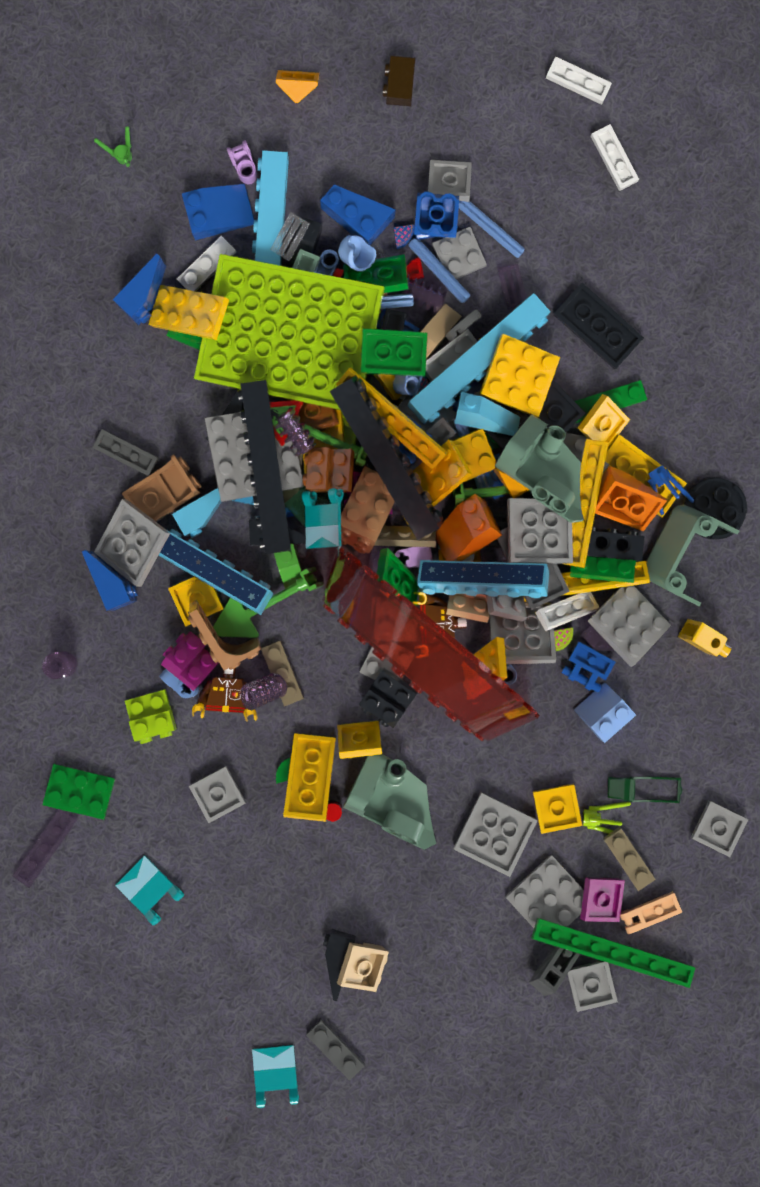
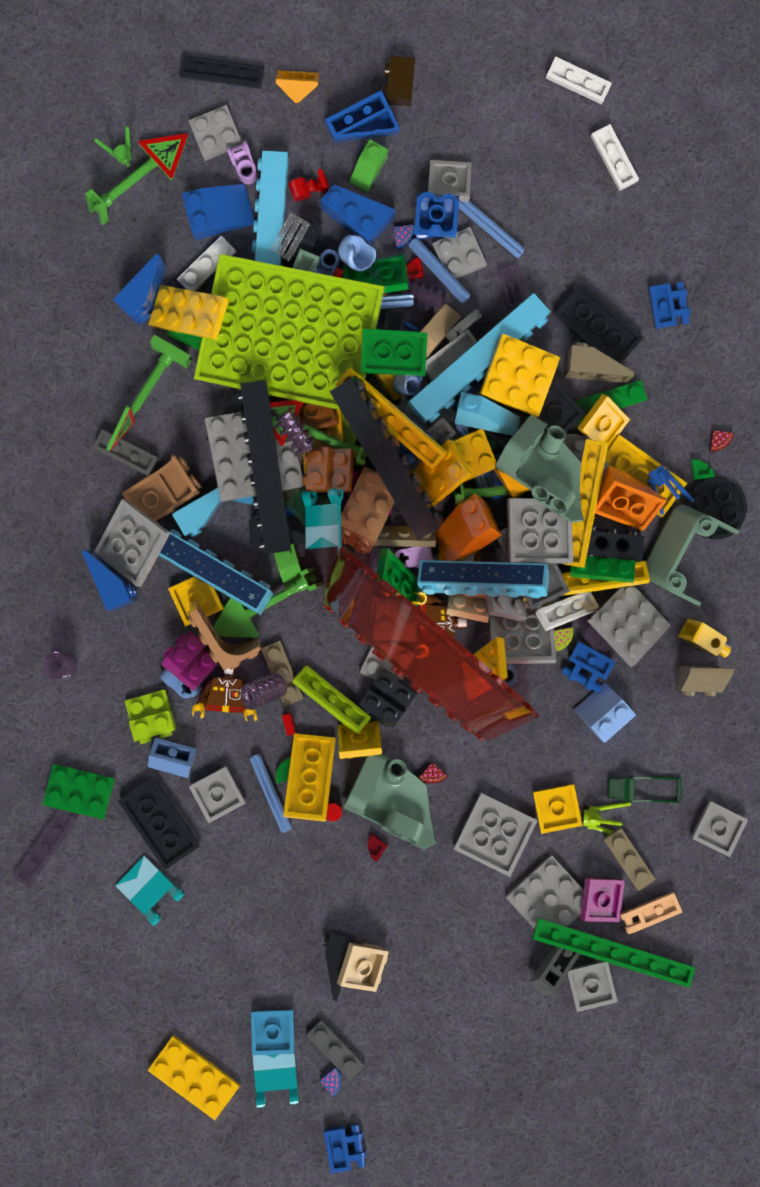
(159, 823): none -> black plate
(163, 152): none -> bright green piece
(168, 354): none -> bright green piece
(171, 757): none -> medium blue brick
(194, 1077): none -> yellow plate
(215, 132): none -> light grey plate
(221, 71): none -> black tile
(270, 792): none -> medium blue axle
(272, 1032): none -> dark azure plate
(288, 724): none -> red tile
(301, 189): none -> red leg
(331, 699): none -> lime plate
(332, 1081): none -> blue tile
(338, 1151): none -> blue plate
(363, 120): none -> blue wedge
(369, 165): none -> bright green slope
(376, 847): none -> dark red tile
(432, 774): none -> dark red tile
(591, 364): none -> dark tan slope
(663, 307): none -> blue plate
(701, 470): none -> green tile
(702, 679): none -> dark tan slope
(720, 440): none -> dark red tile

